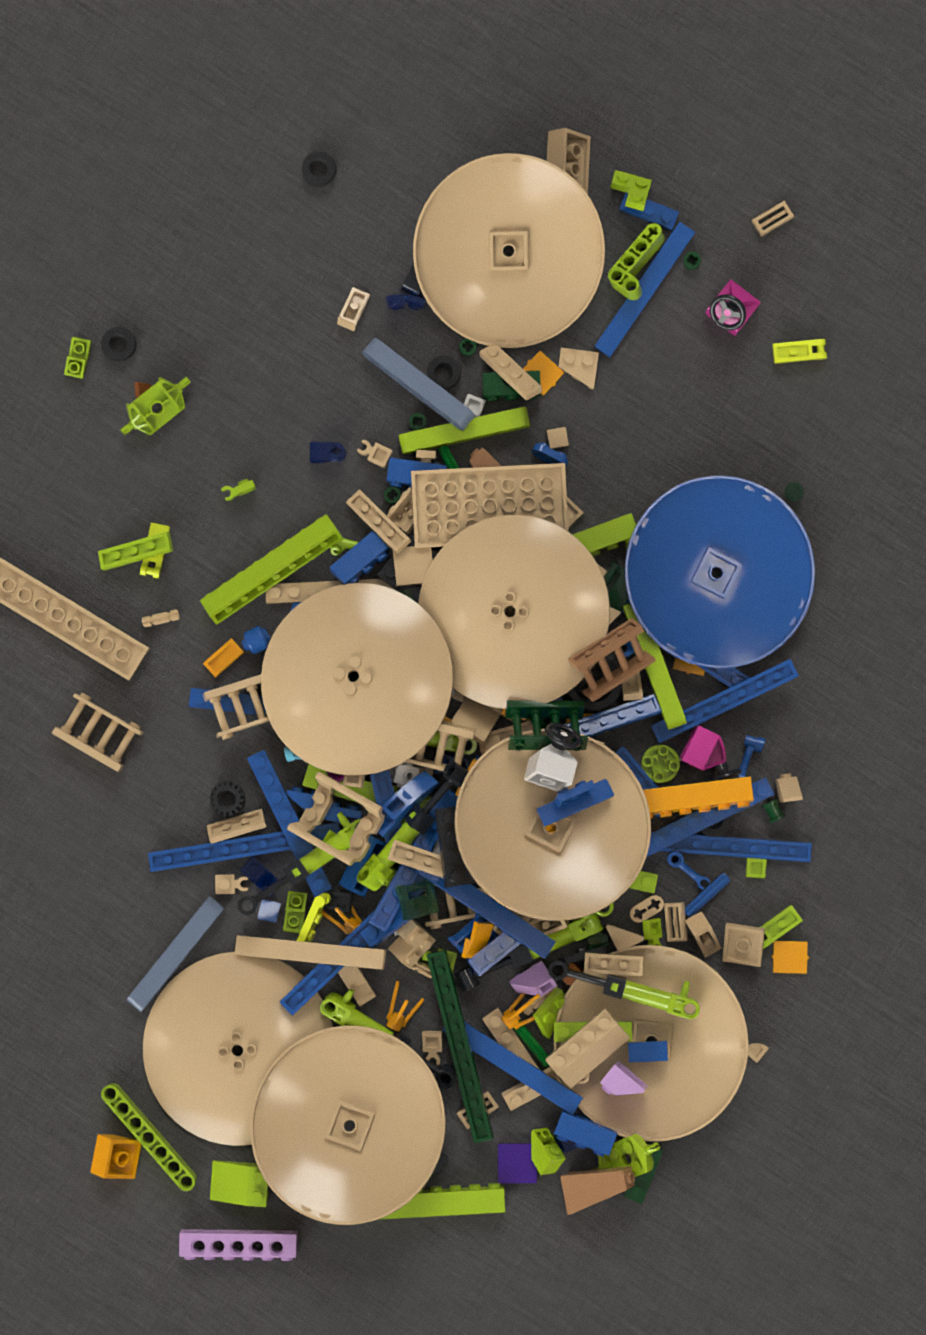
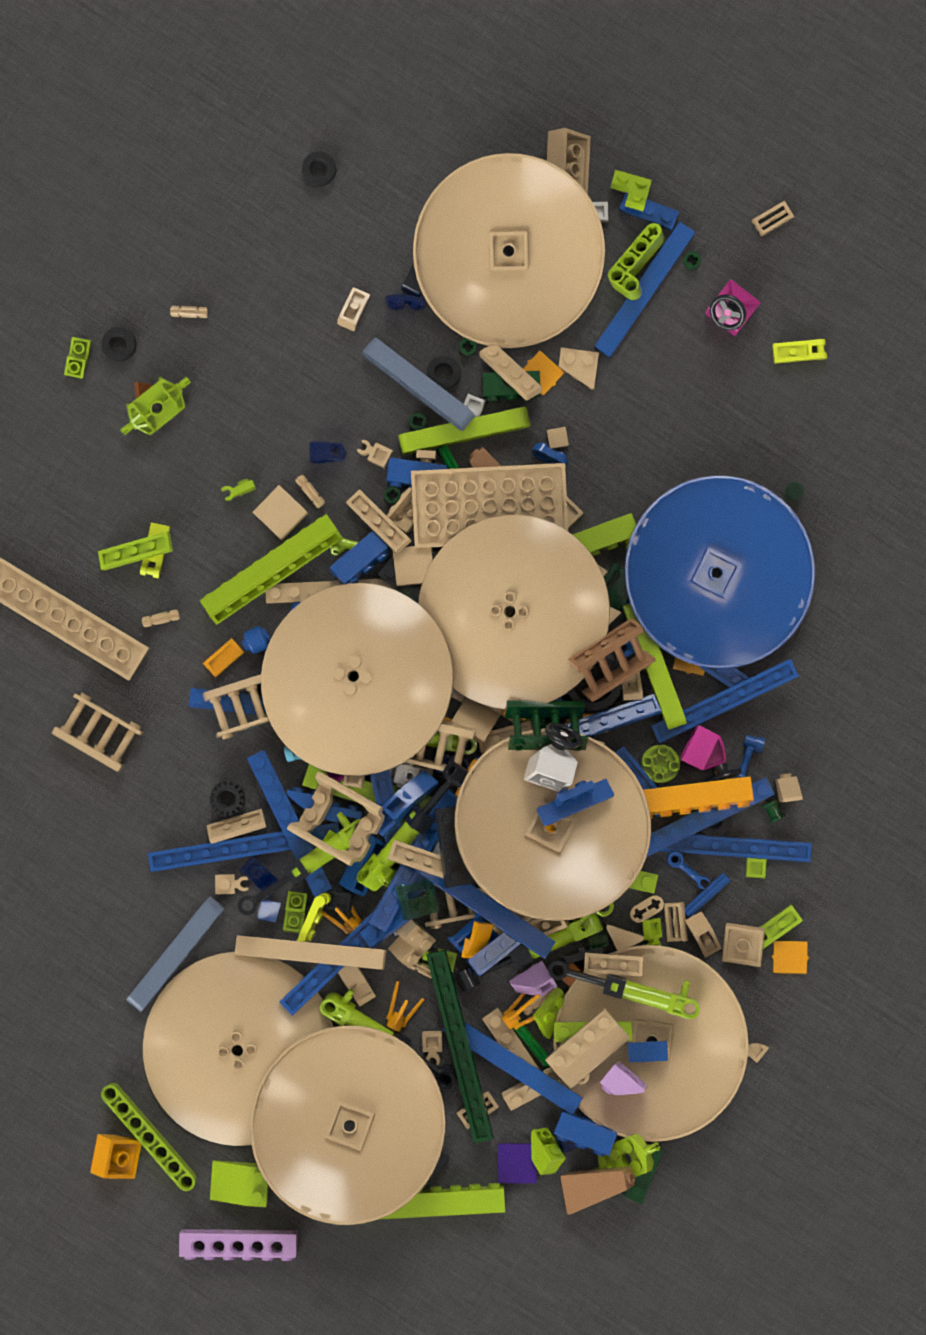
(190, 312): none -> tan axle
(280, 512): none -> tan slope
(310, 491): none -> tan axle
(602, 210): none -> white tile

